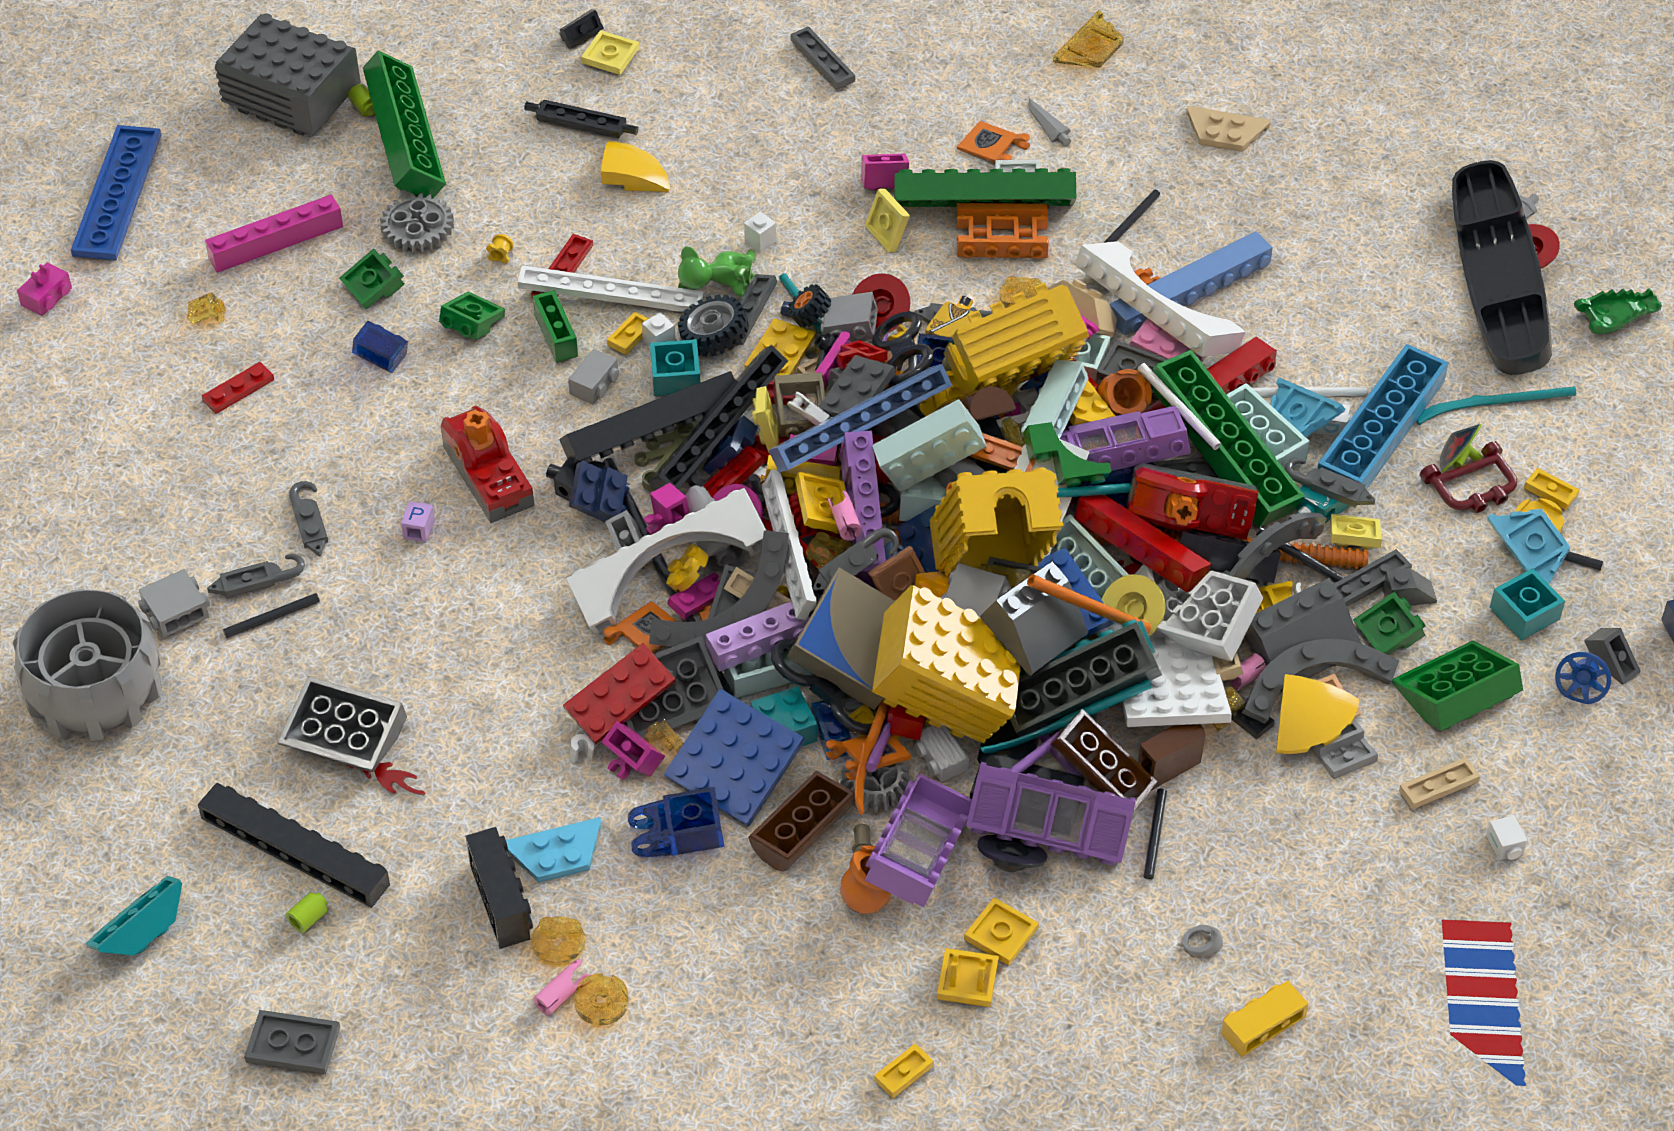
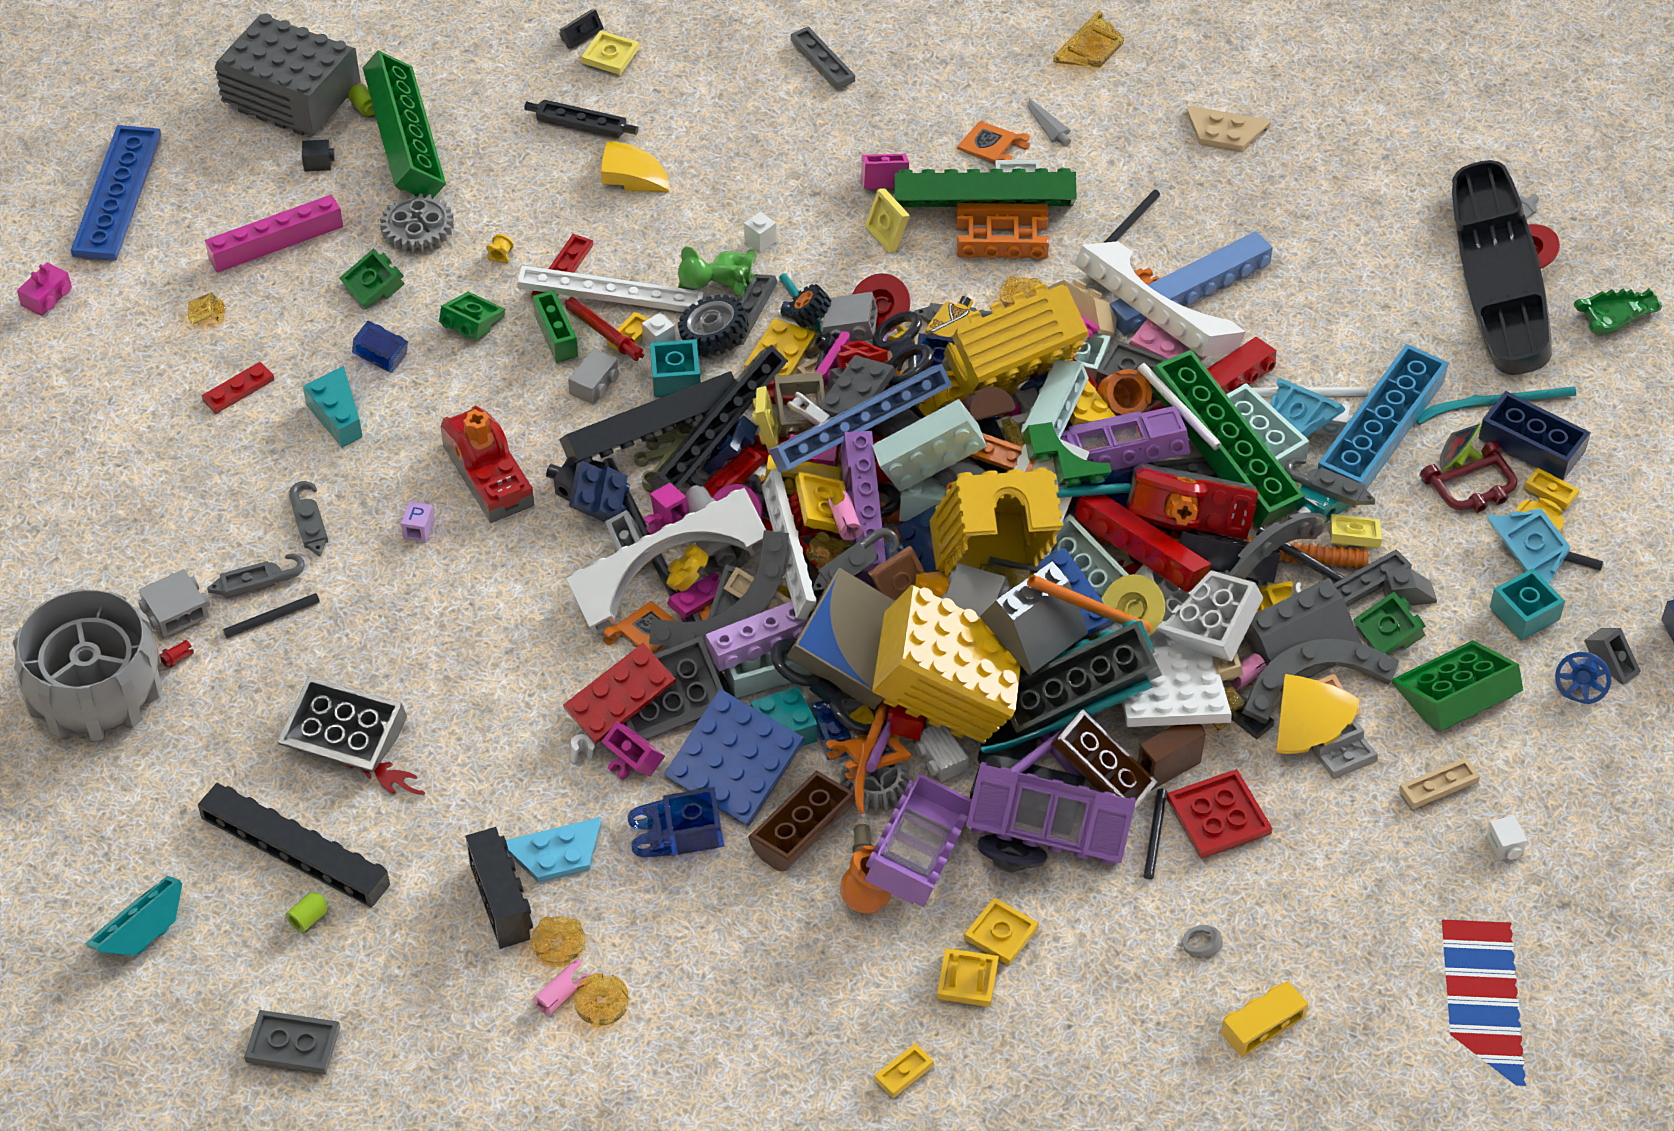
(171, 656): none -> red pin
(317, 155): none -> black brick
(334, 406): none -> teal wedge
(624, 344): none -> red axle
(669, 737): clear yellow bracket -> none
(1219, 813): none -> red plate
(1534, 435): none -> dark blue brick

